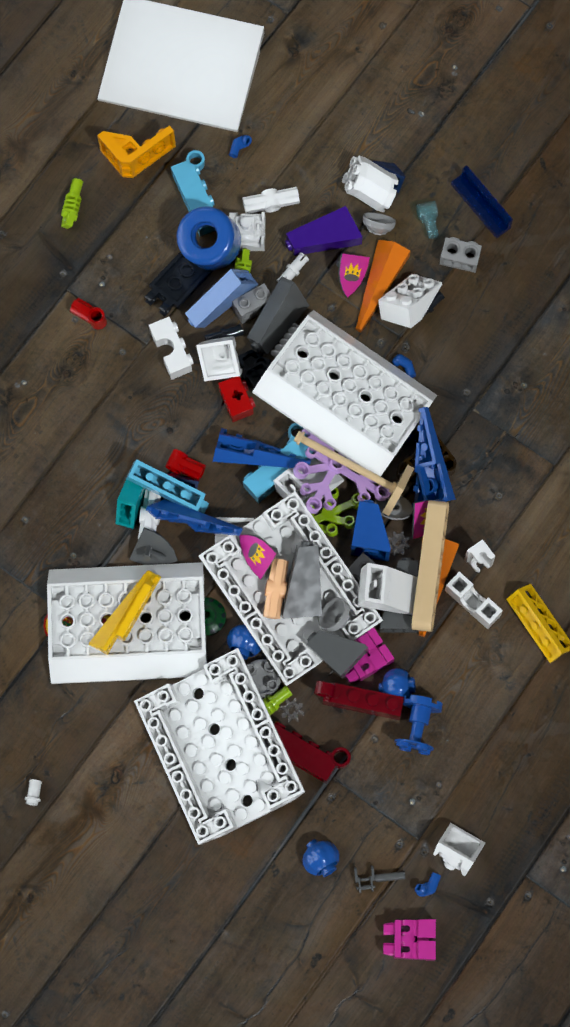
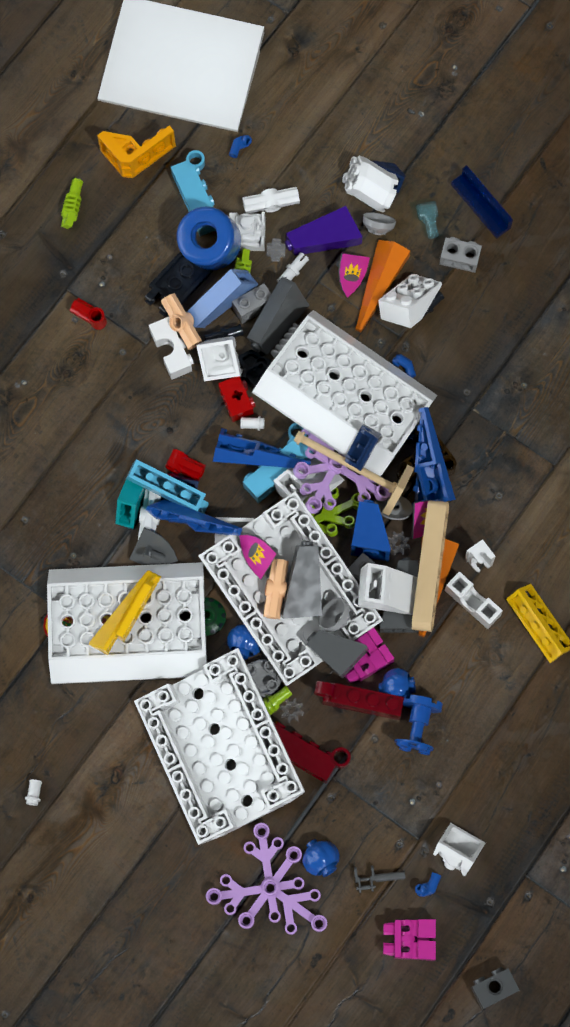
(181, 321): none -> light nougat piece
(252, 423): none -> white pin
(276, 250): none -> clear gear
(289, 901): none -> lavender plant
(362, 447): none -> dark blue hinge
(485, 996): none -> dark grey brick

